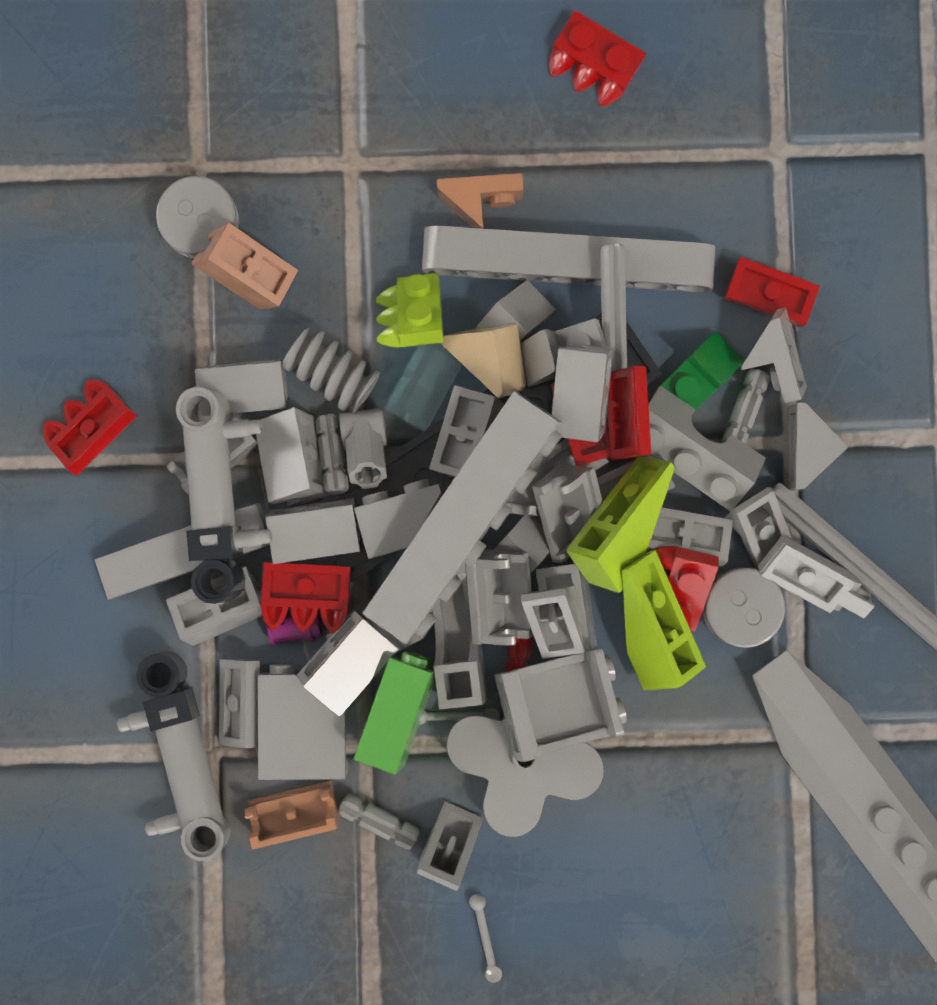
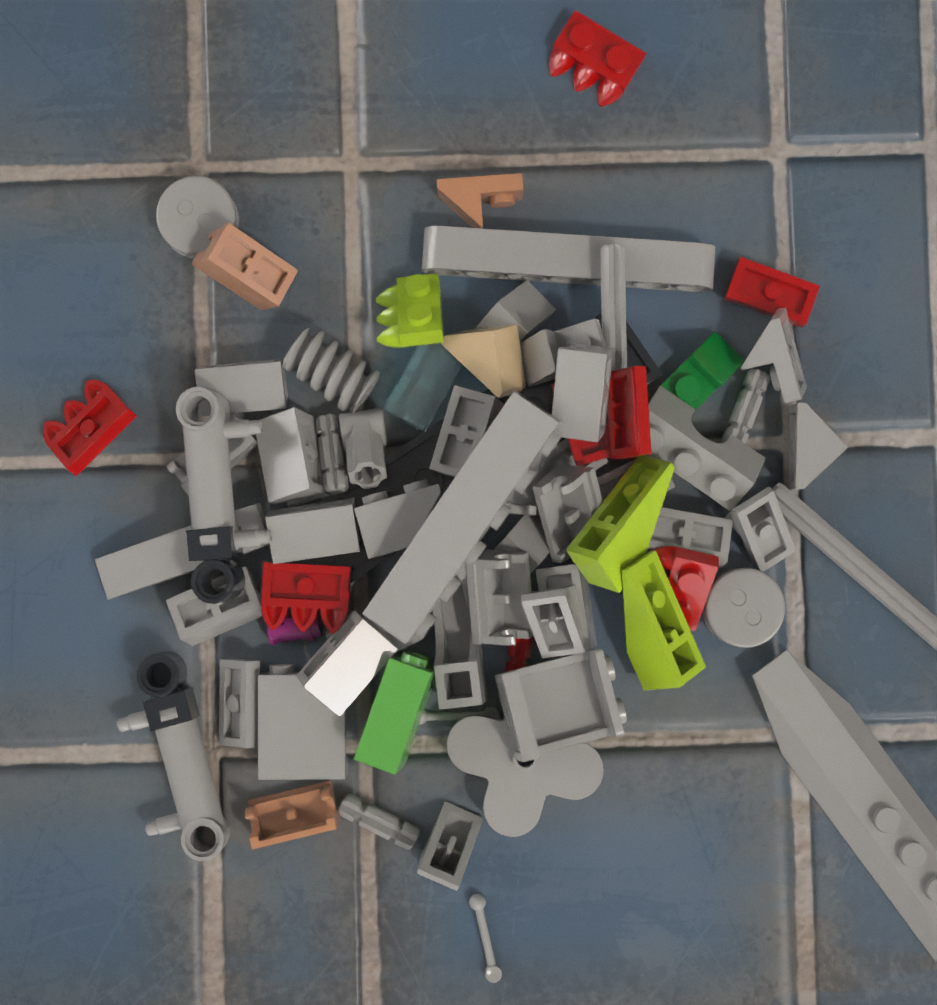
(815, 578): light grey hinge -> none

